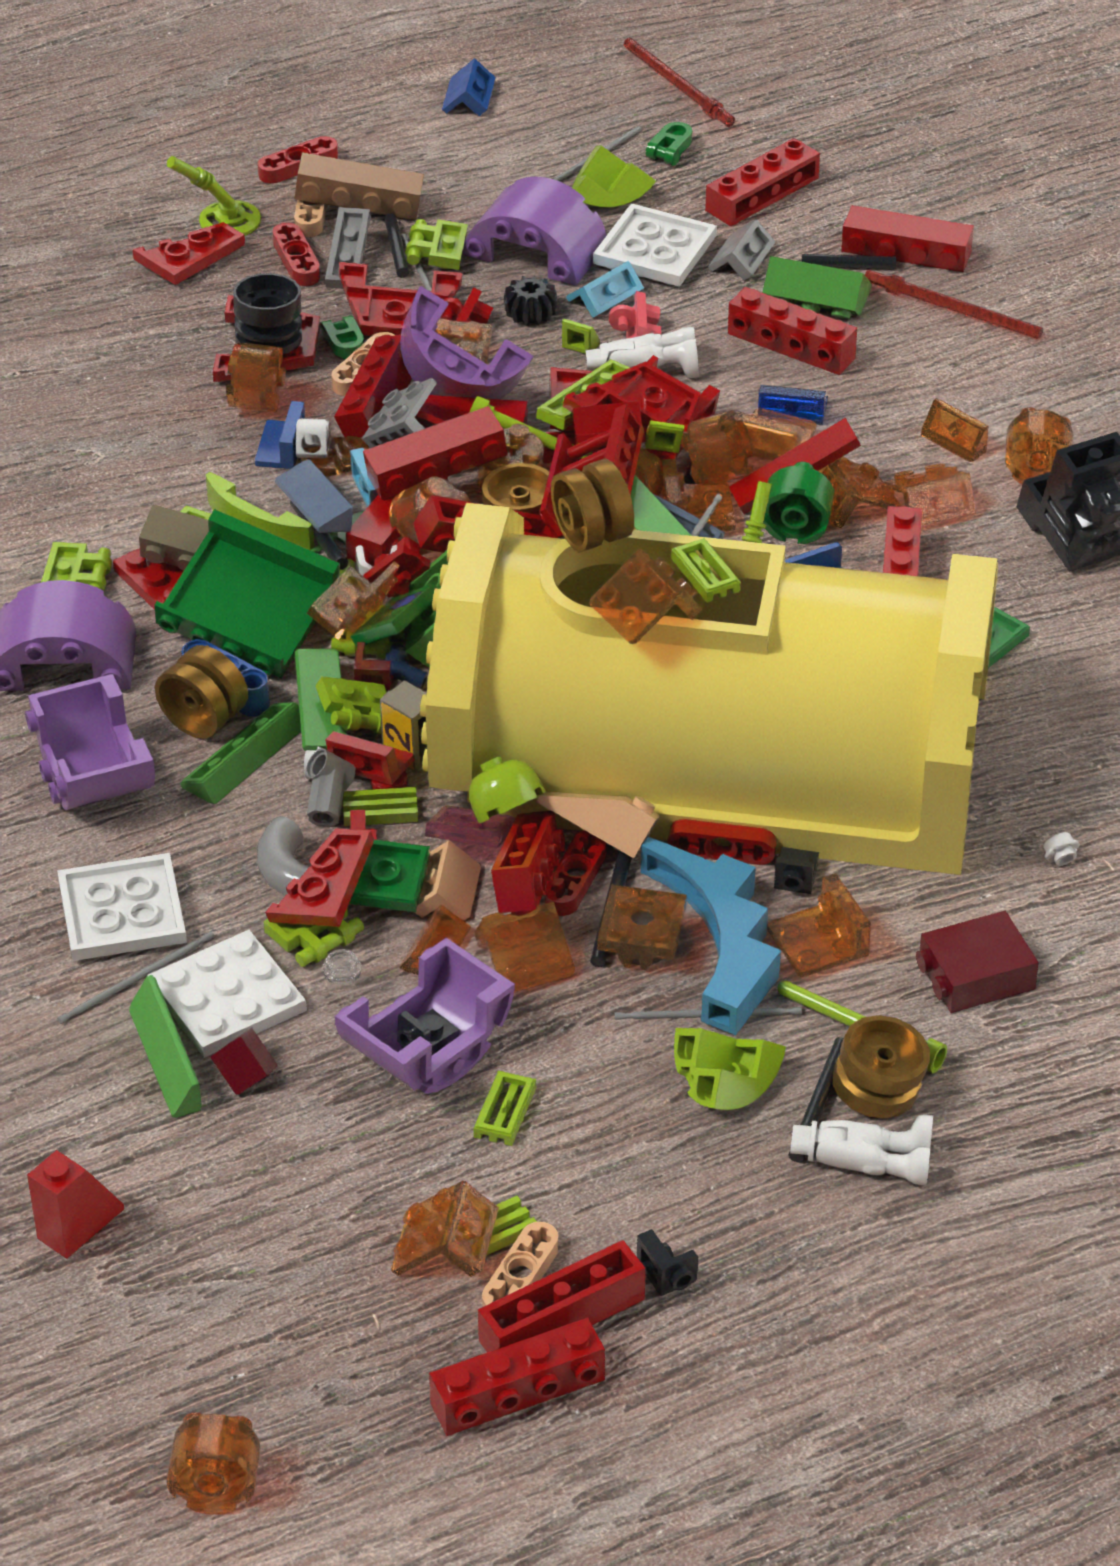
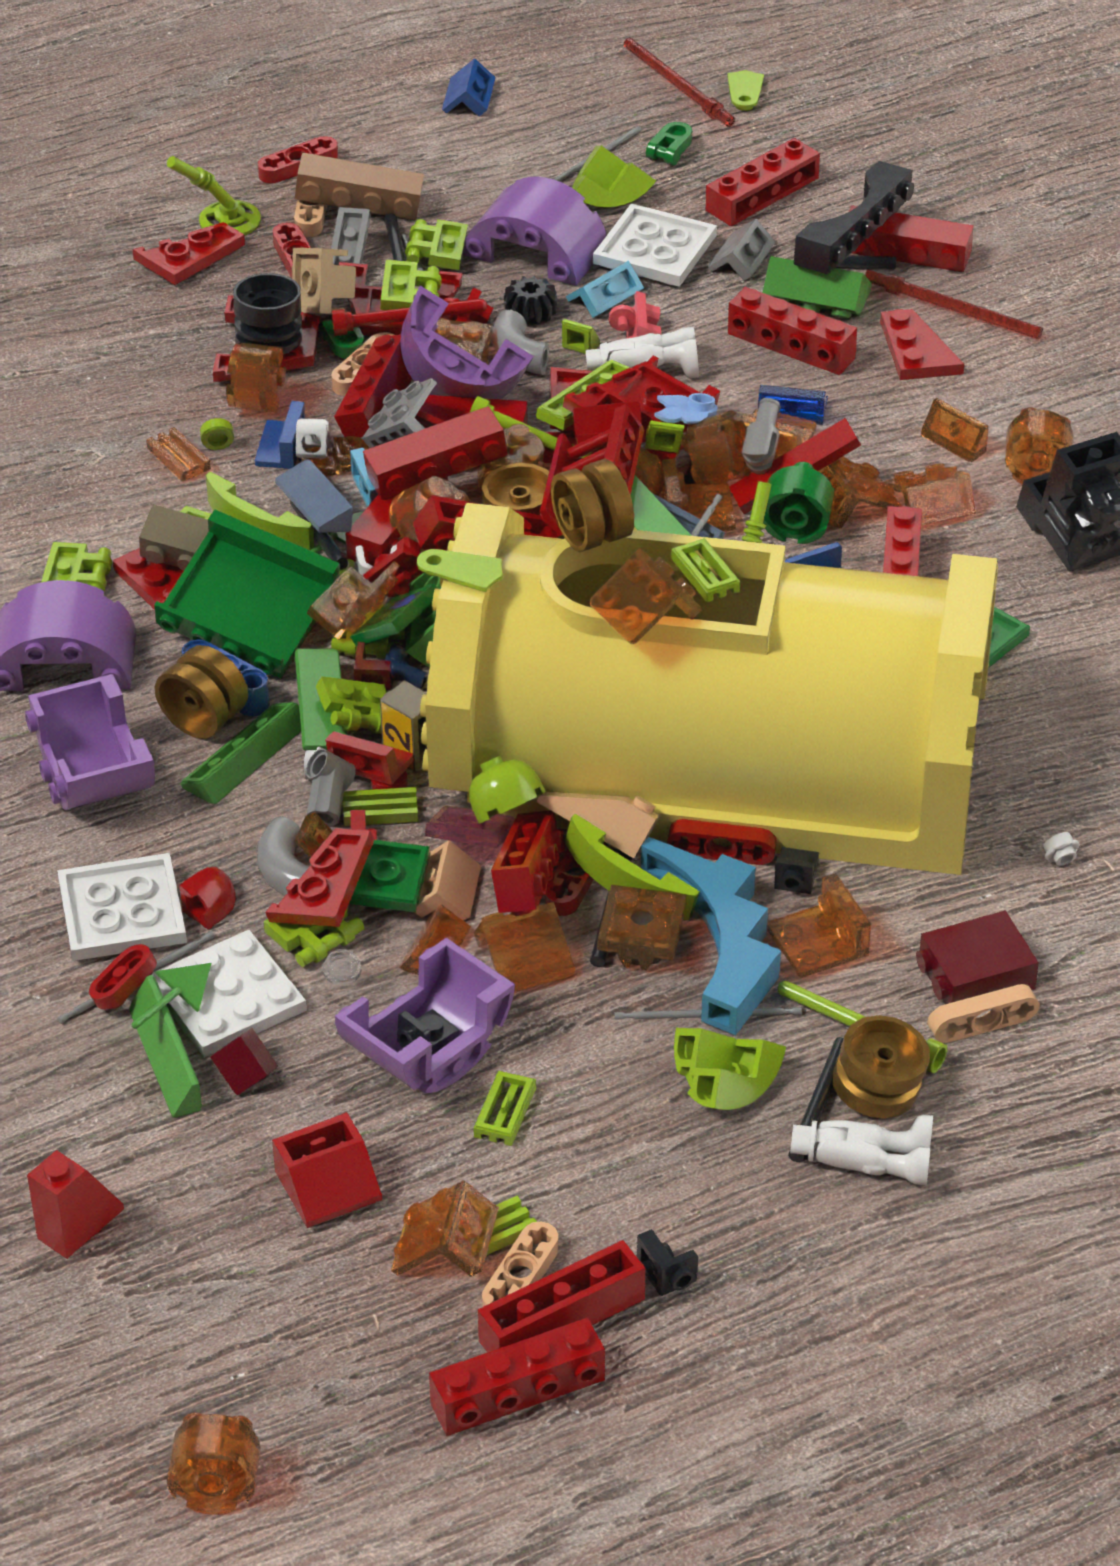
(122, 977): none -> red plate
(183, 451): none -> clear orange tile
(186, 982): none -> bright green piece
(208, 896): none -> red brick
(216, 434): none -> lime tile
(312, 834): none -> clear orange tile
(322, 279): none -> tan panel
(326, 1170): none -> red slope
(345, 321): none -> red piece
(400, 283): none -> lime plate
(462, 568): none -> lime piece
(512, 326): none -> light grey cylinder
(610, 868): none -> lime slope
(686, 409): none -> light blue plate
(745, 88): none -> lime piece
(762, 437): none -> light grey arm
(828, 242): none -> black arch
(916, 347): none -> wing
(960, 1019): none -> light nougat beam

